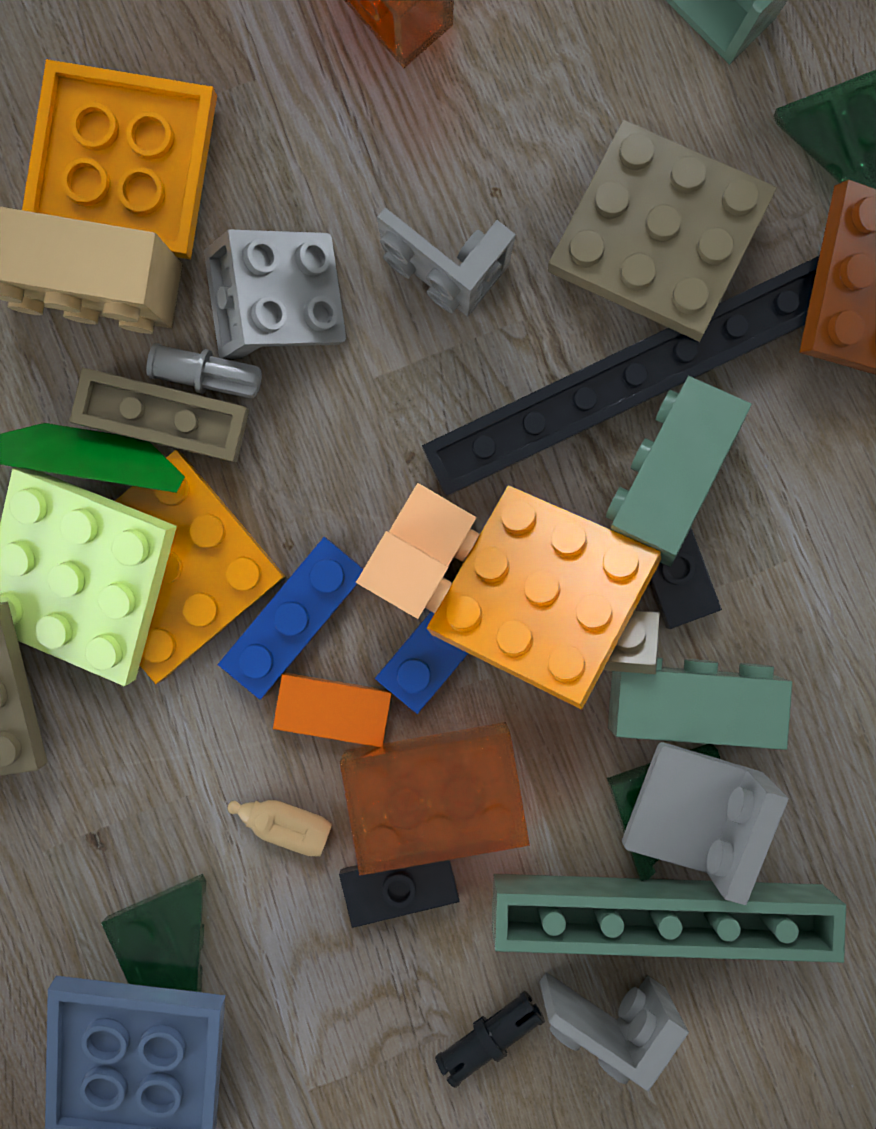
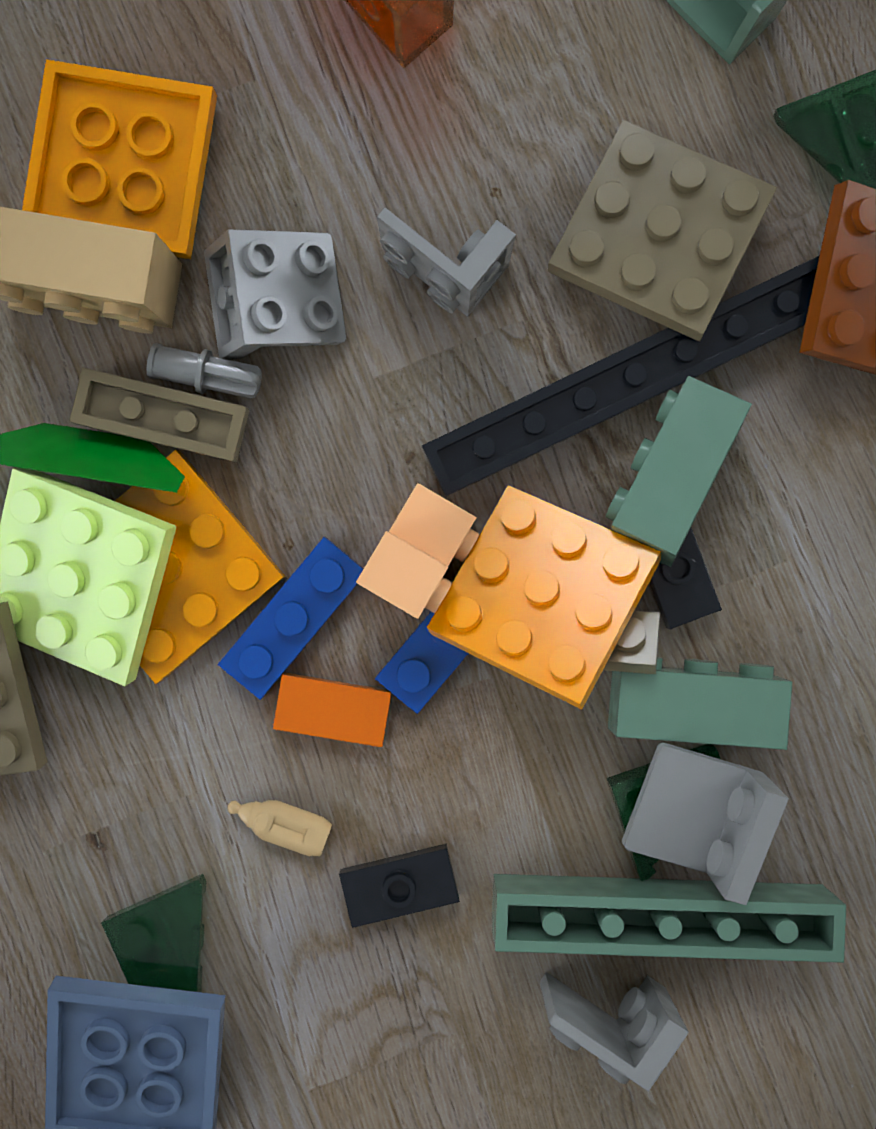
(434, 798): clear orange brick -> none
(489, 1039): black pin -> none

